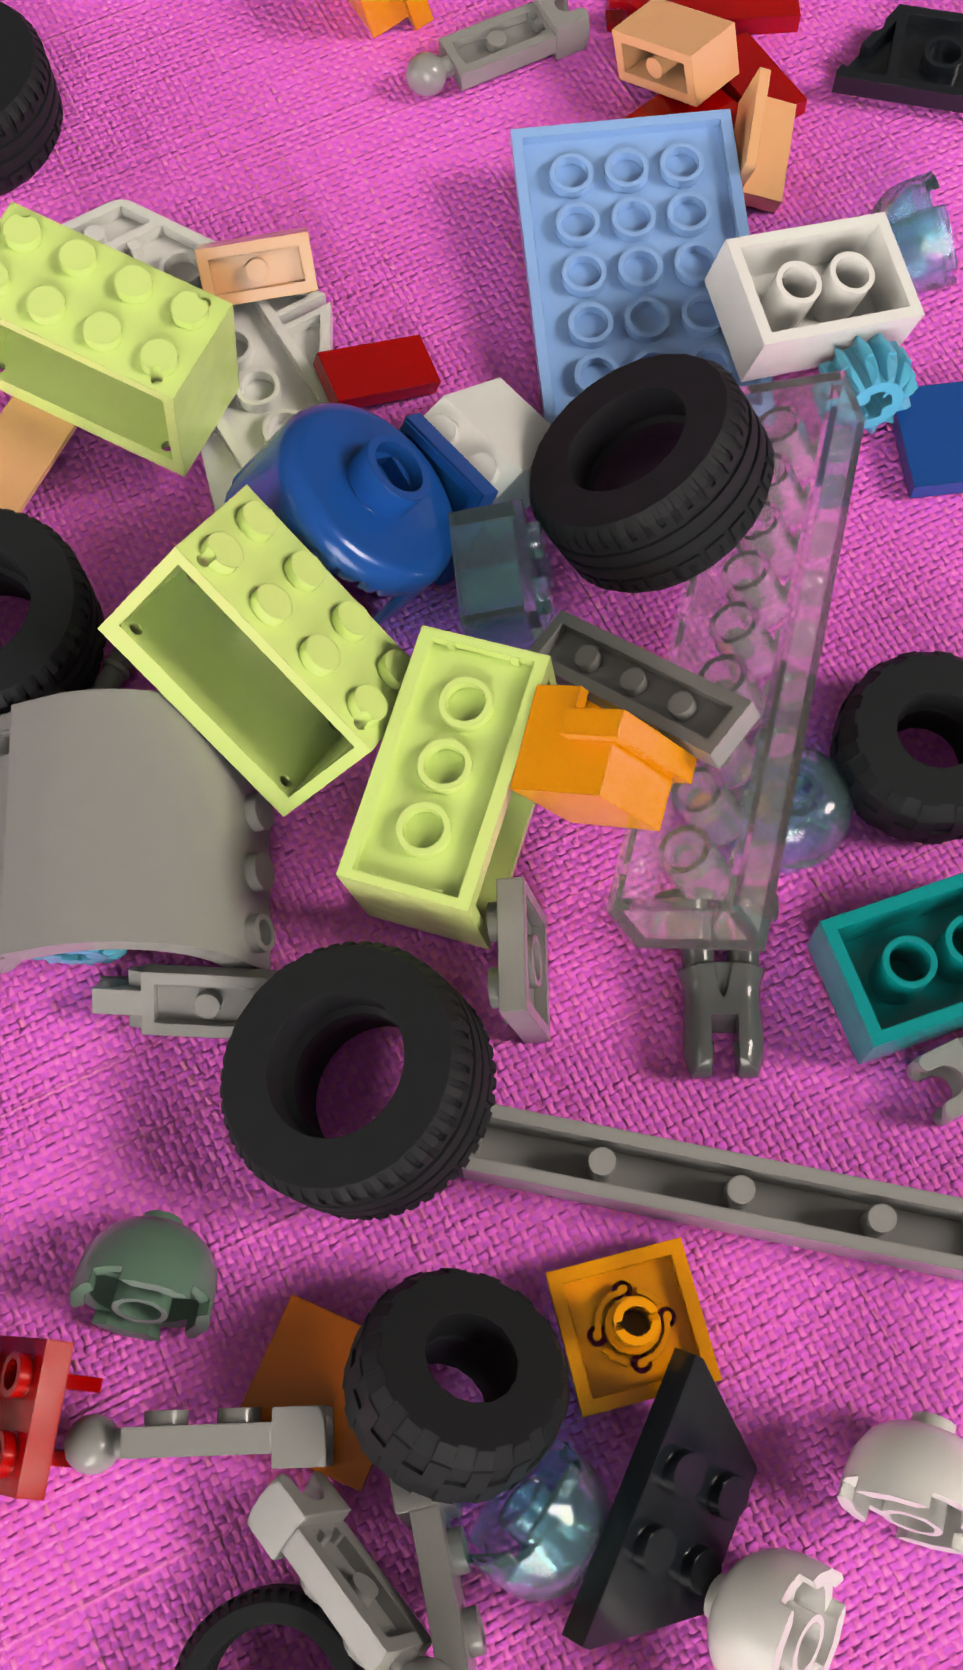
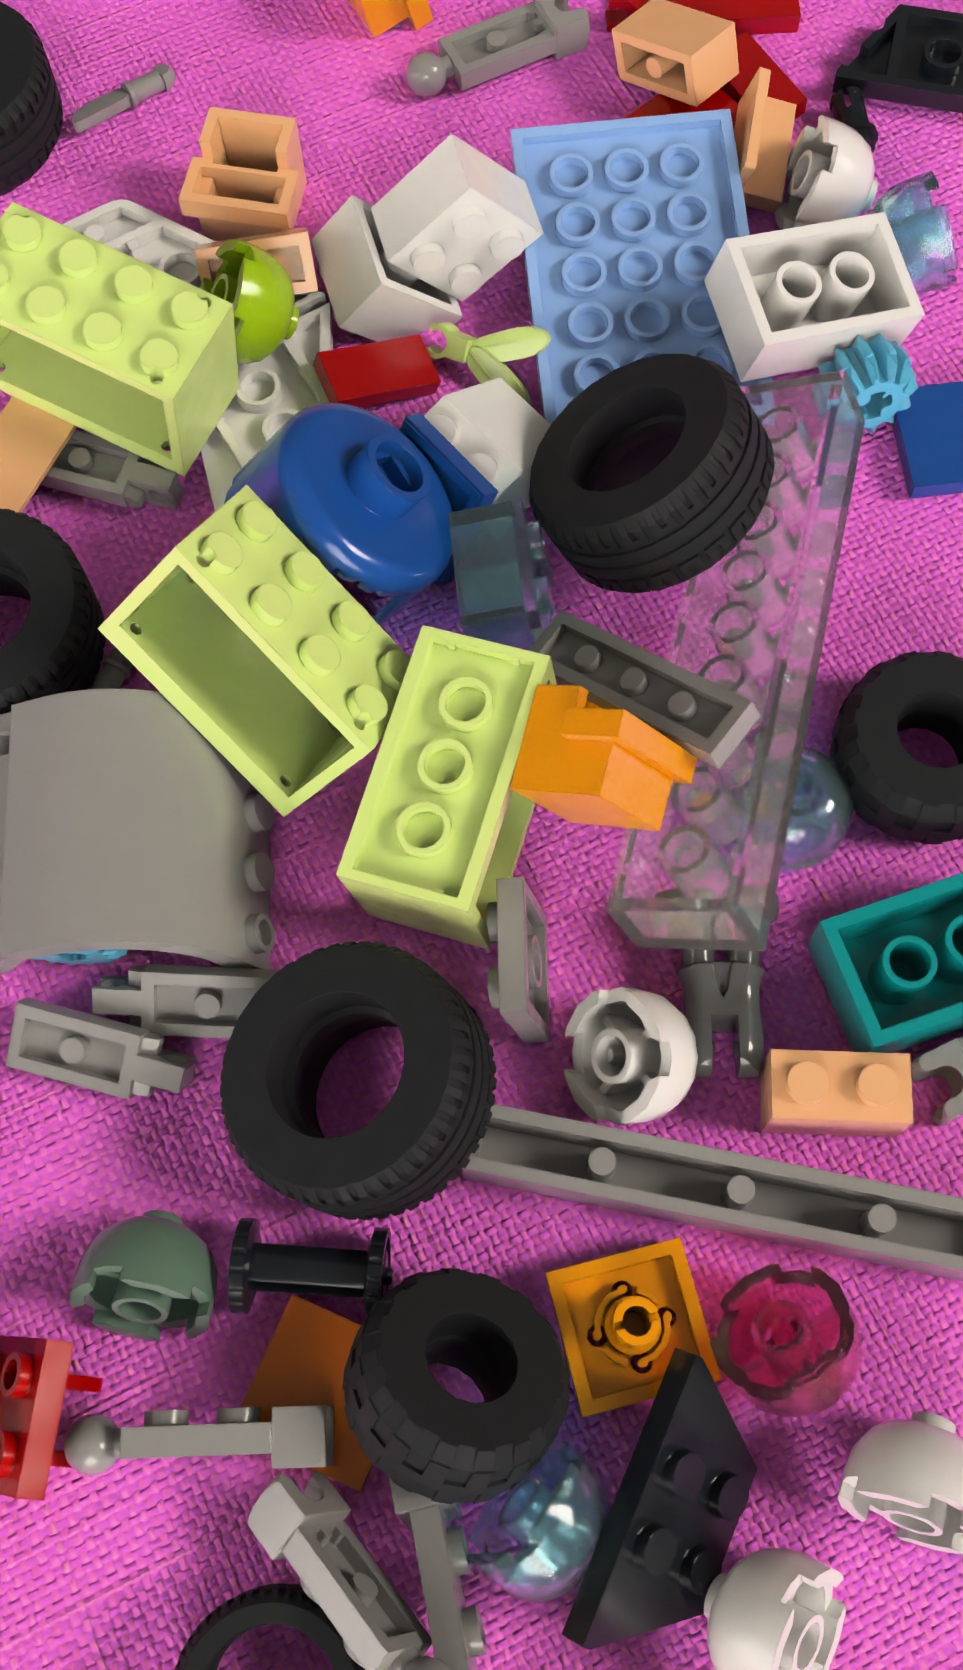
(94, 1051): none -> light grey hinge
(112, 474): none -> light grey hinge
(121, 99): none -> light grey piece
(247, 175): none -> light nougat plate
(260, 298): none -> lime cylinder
(306, 1268): none -> black hose
(365, 289): none -> white slope
(456, 219): none -> white brick
(487, 353): none -> yellowish green piece
(629, 1056): none -> white cylinder
(788, 1341): none -> clear pink cylinder
(828, 176): none -> white cylinder
(836, 1093): none -> light nougat brick
(855, 114): none -> black pin

